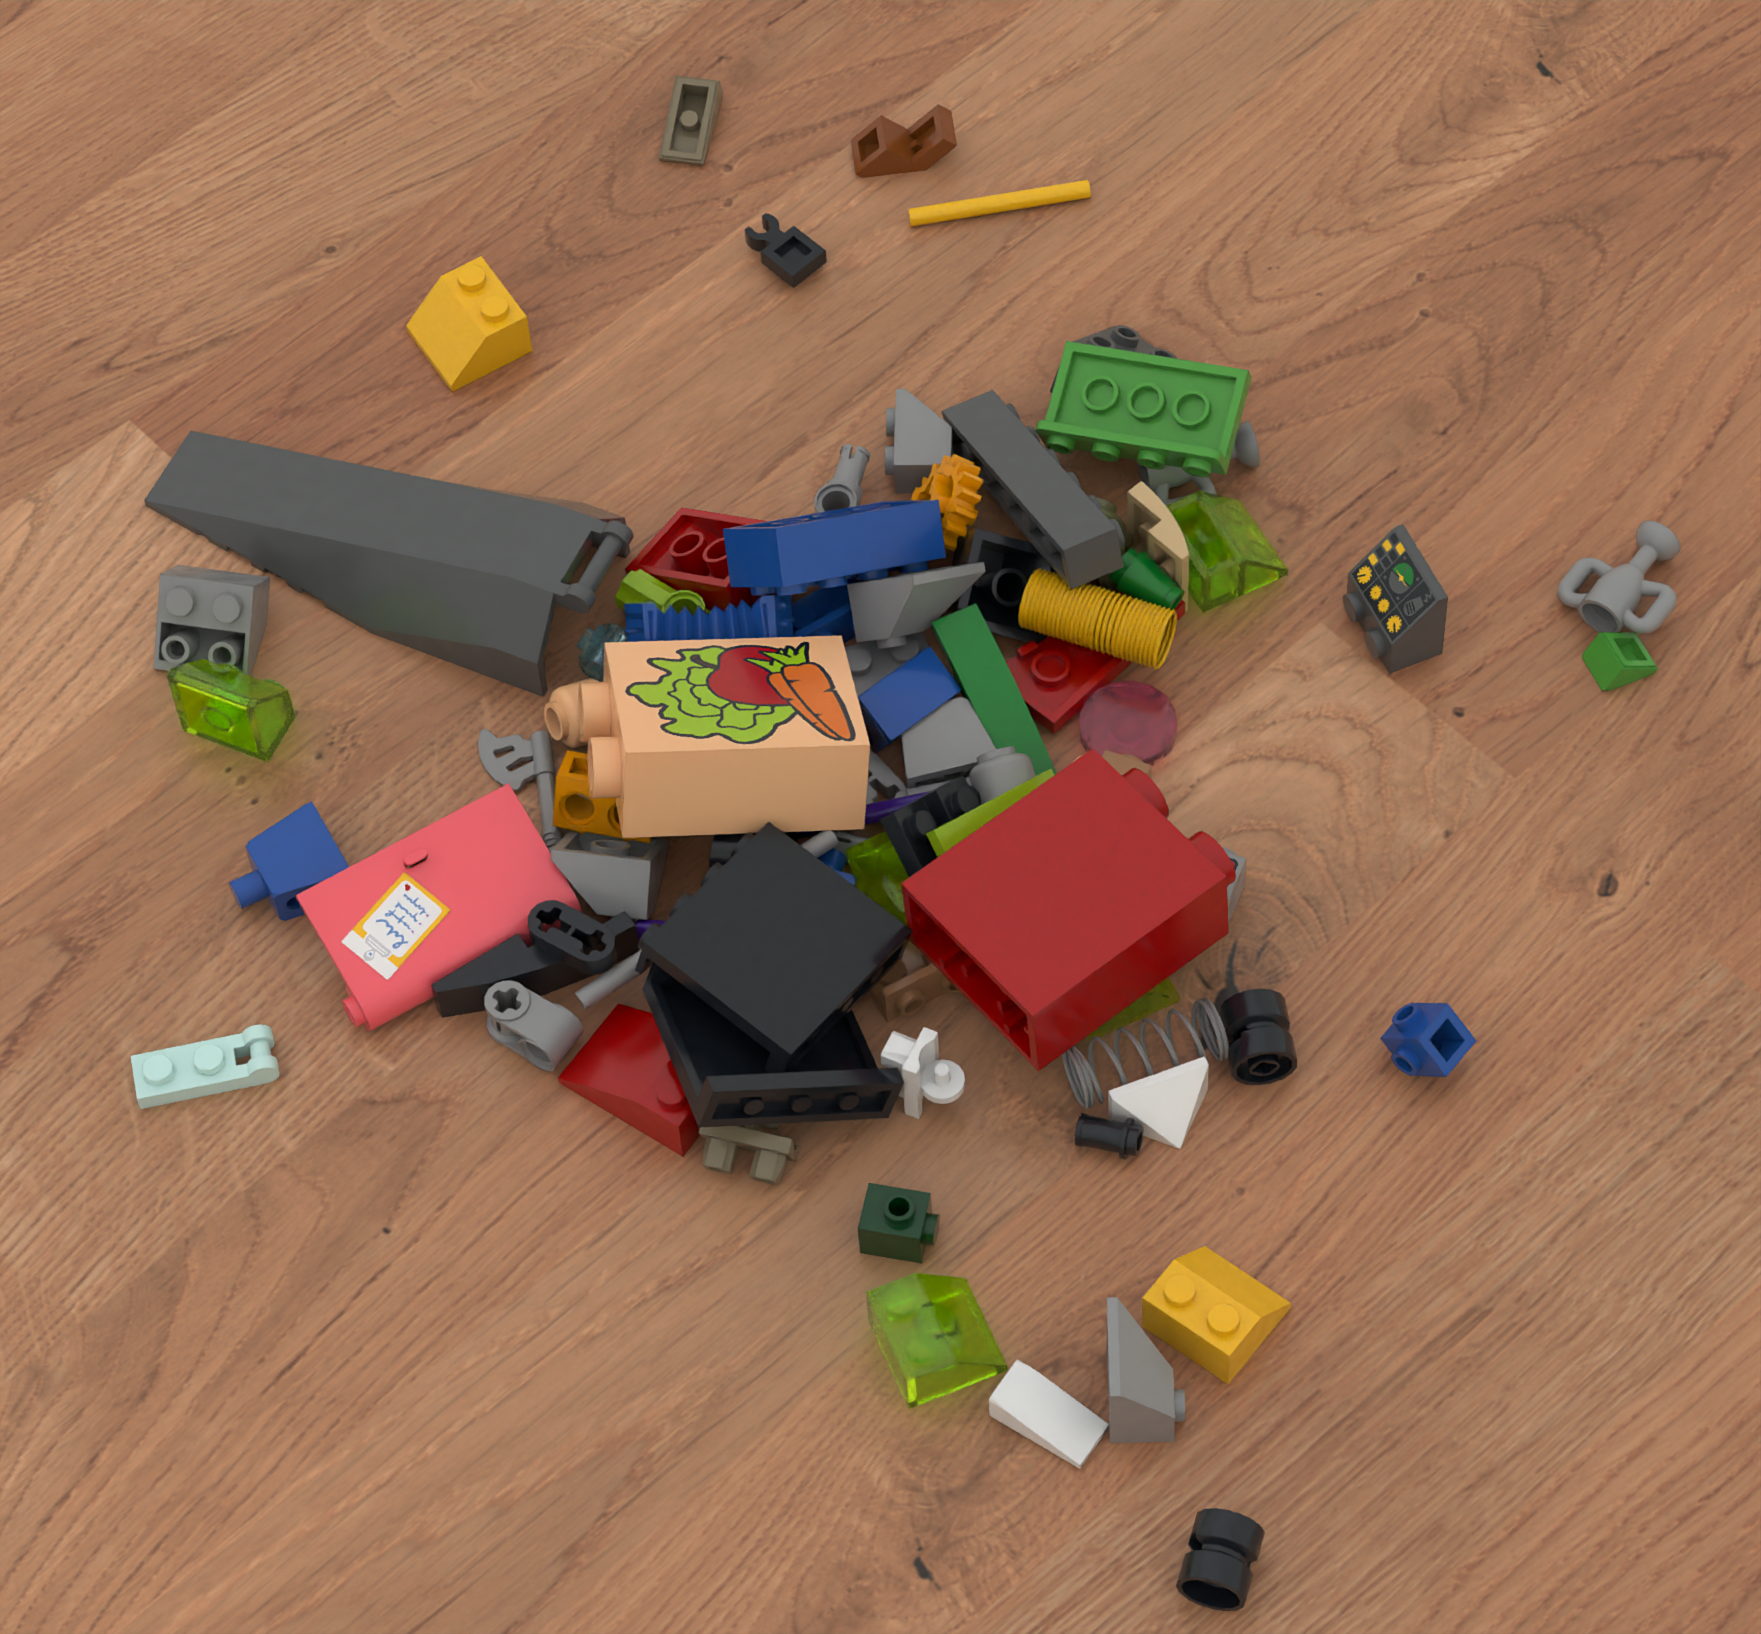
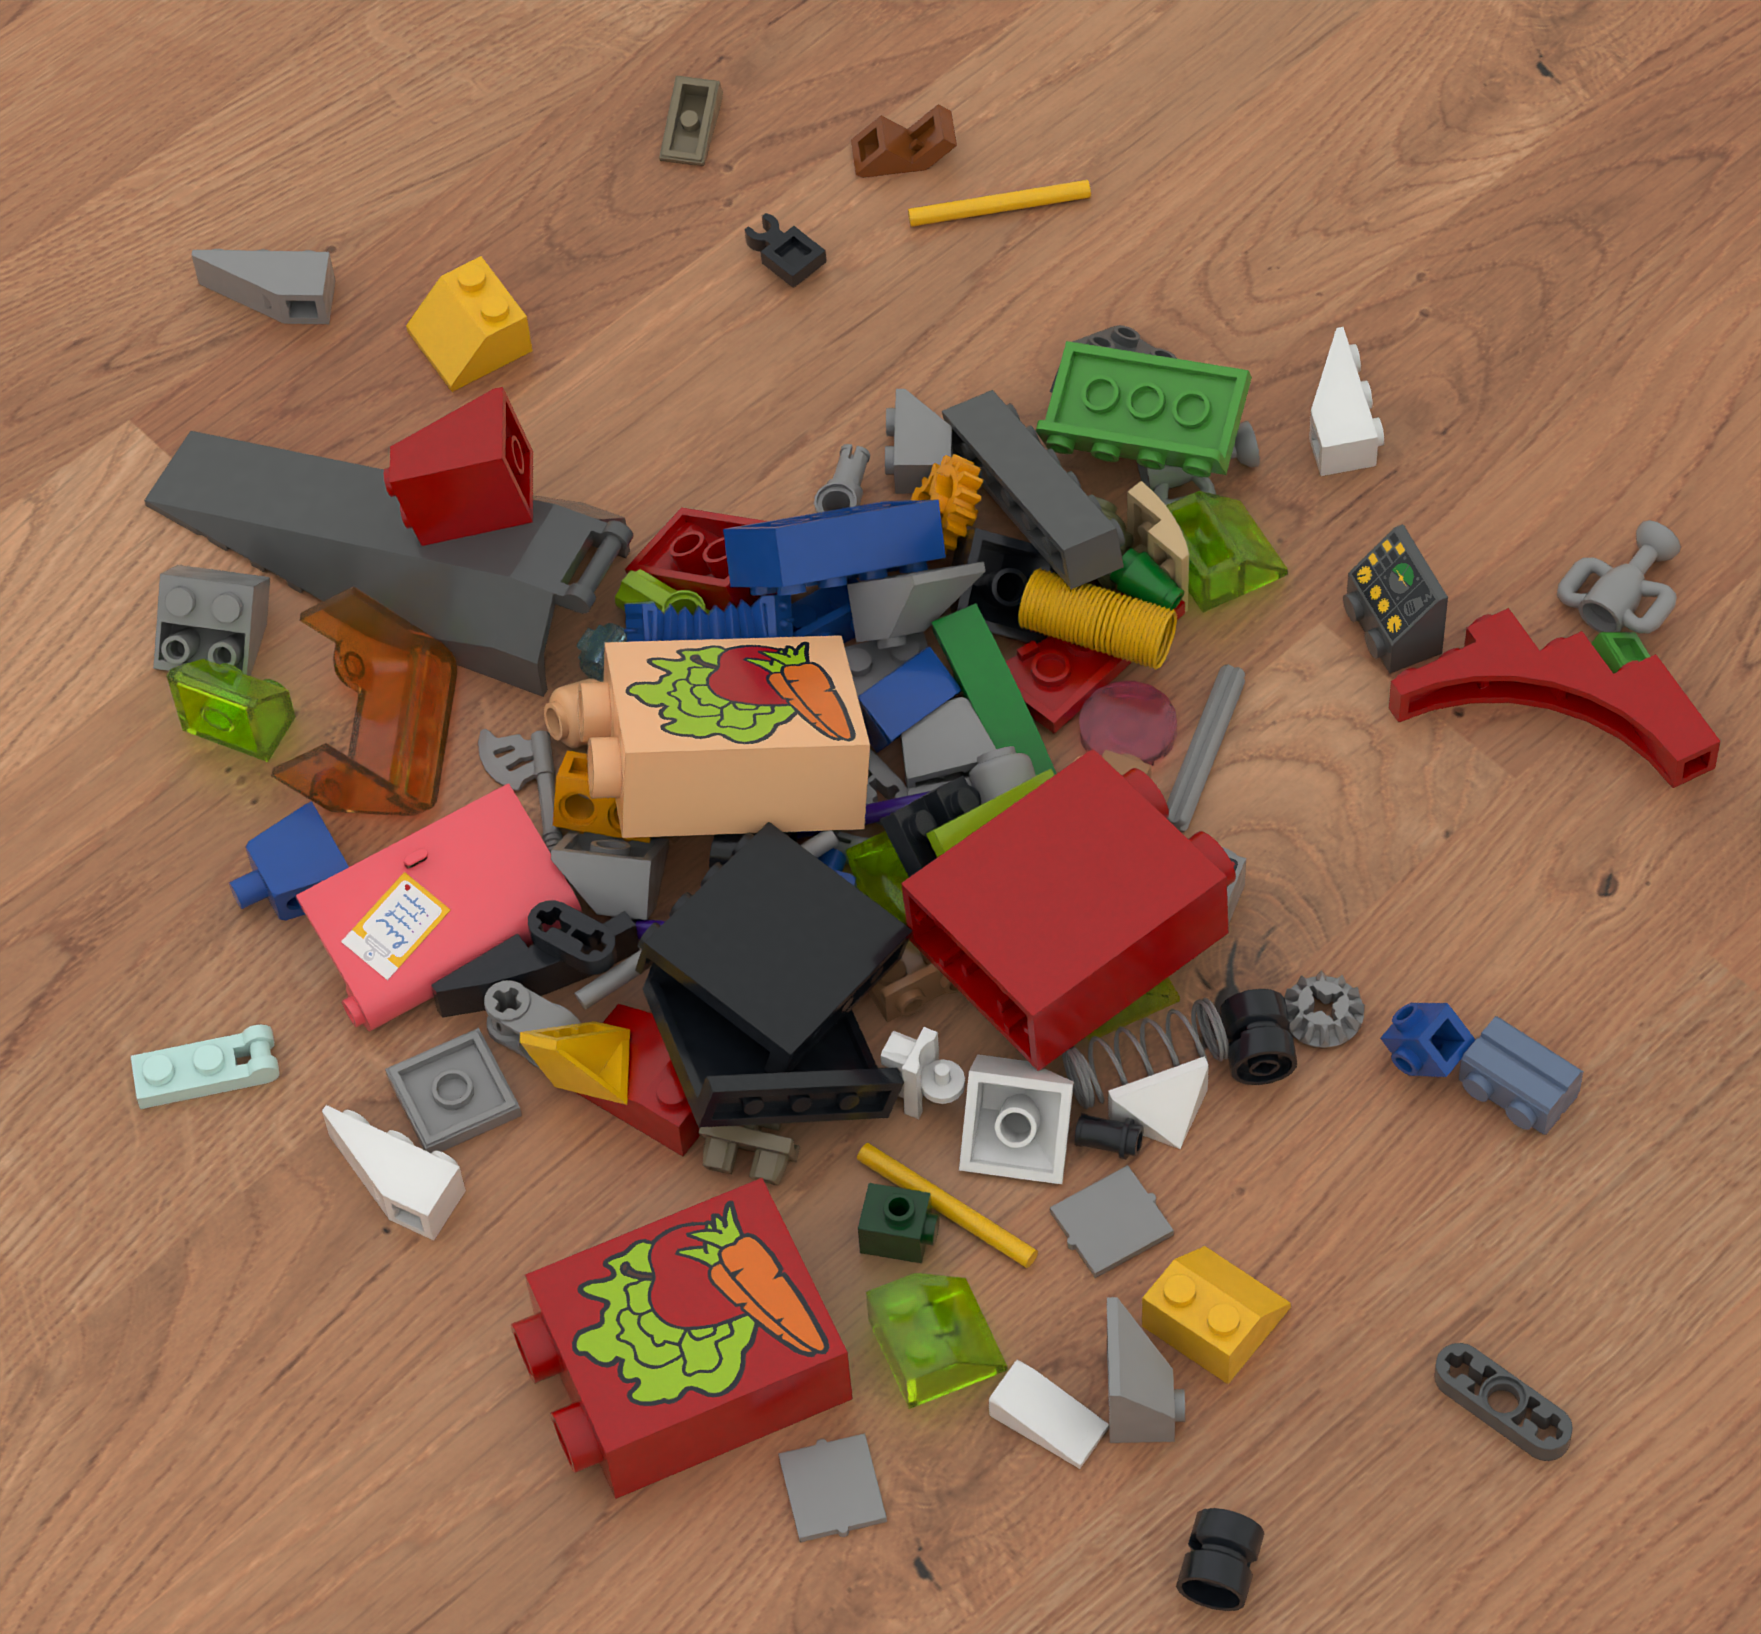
(279, 284): none -> light grey slope
(399, 716): none -> clear orange windscreen
(405, 1181): none -> white slope
(453, 1092): none -> light grey tile
(464, 472): none -> red slope
(583, 1058): none -> yellow slope
(683, 1340): none -> brick
(832, 1487): none -> light grey piece
(949, 1205): none -> yellow bar
(1015, 1120): none -> white slope
(1111, 1221): none -> light grey piece
(1204, 746): none -> light grey axle
(1318, 1028): none -> light grey gear
(1341, 421): none -> white slope
(1519, 1076): none -> sand blue brick
(1543, 1411): none -> dark grey beam
(1570, 677): none -> red arch

